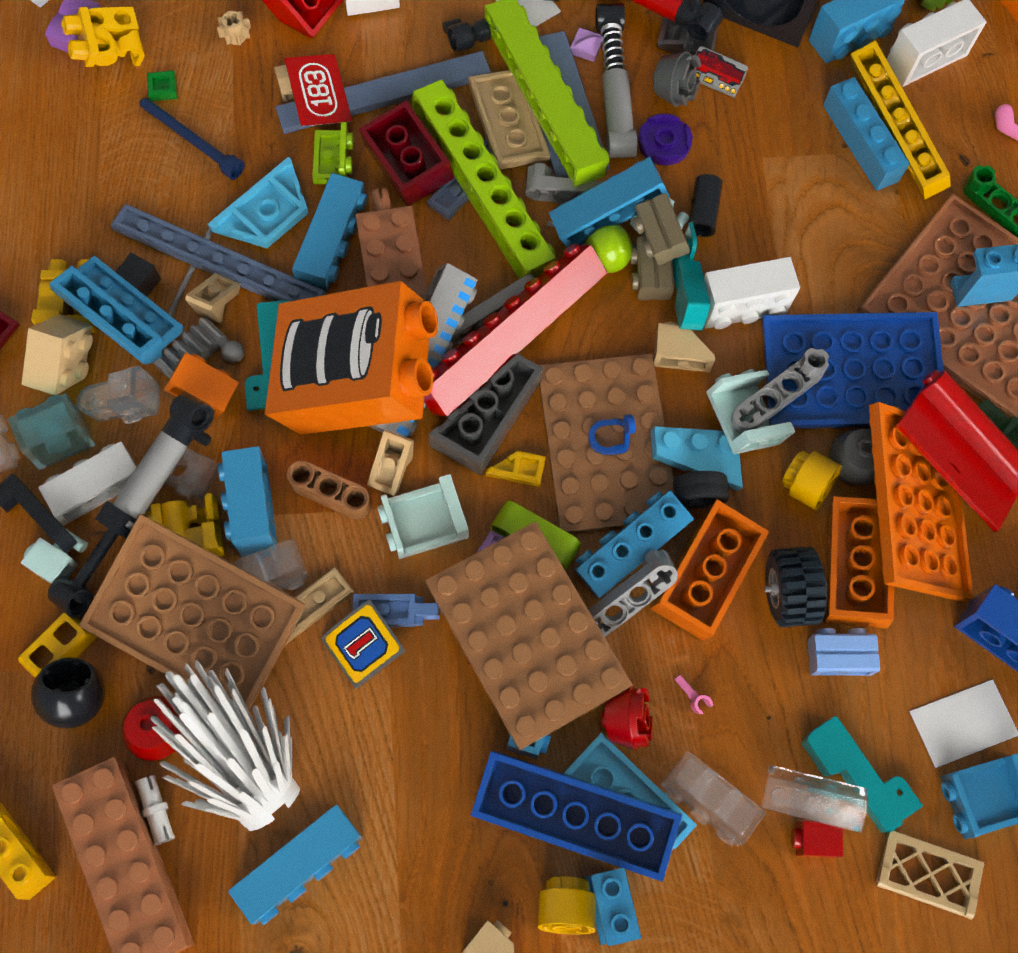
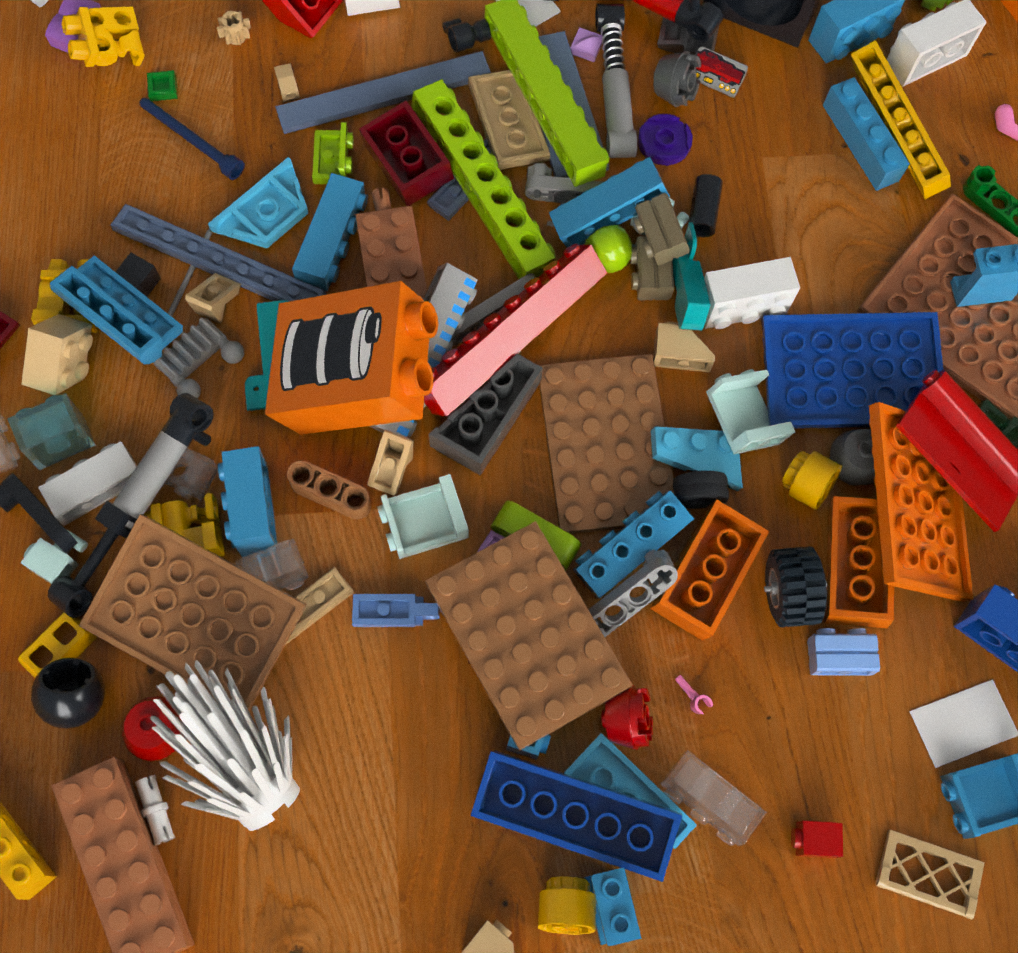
(126, 394): clear piece -> none
(202, 381): orange brick -> none
(295, 865): dark azure brick -> none
(318, 90): red sticker -> none
(362, 644): slope -> none
(519, 468): yellow tile -> none
(629, 426): blue piece -> none
(782, 397): light grey beam -> none
(815, 798): clear brick -> none
(837, 752): teal piece -> none

